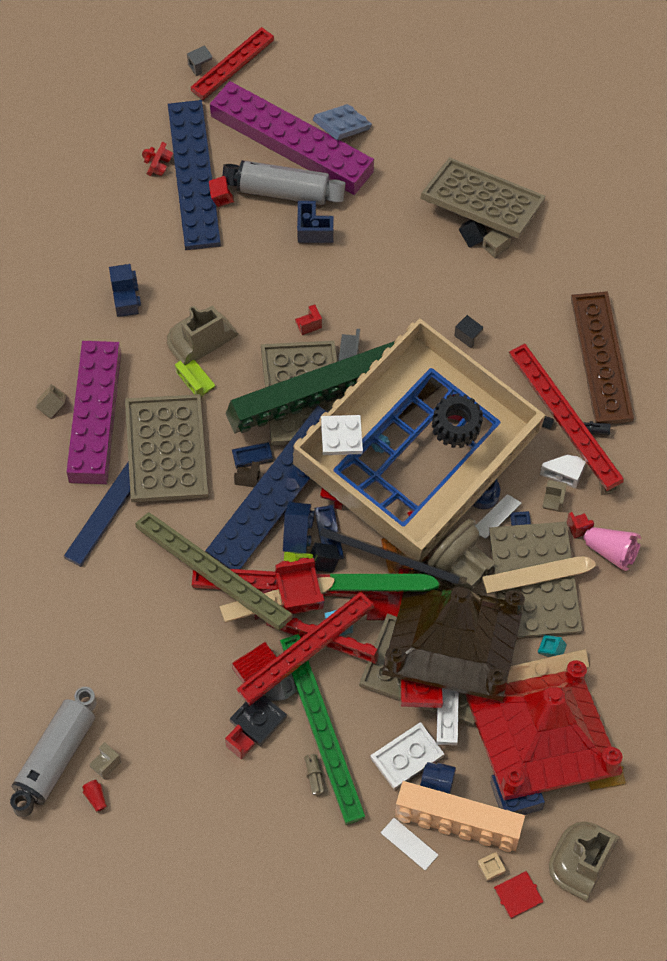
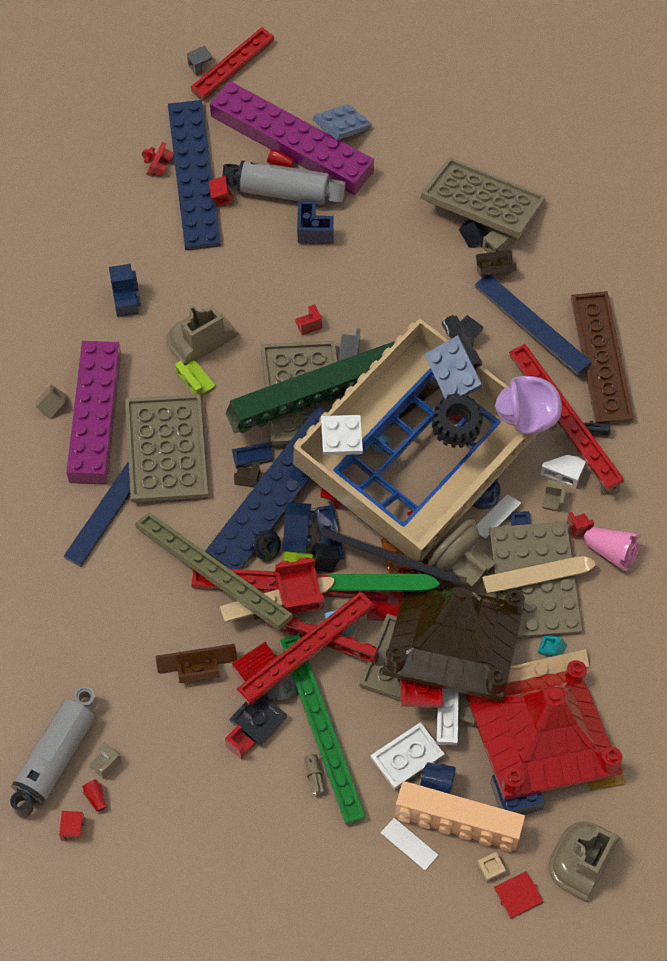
(71, 824): none -> red panel
(197, 663): none -> reddish brown bracket
(272, 548): none -> black gear
(278, 158): none -> red cone
(453, 328): none -> black axle
(453, 368): none -> sand blue plate
(495, 262): none -> dark brown bracket
(529, 404): none -> lavender piece
(533, 324): none -> dark blue tile

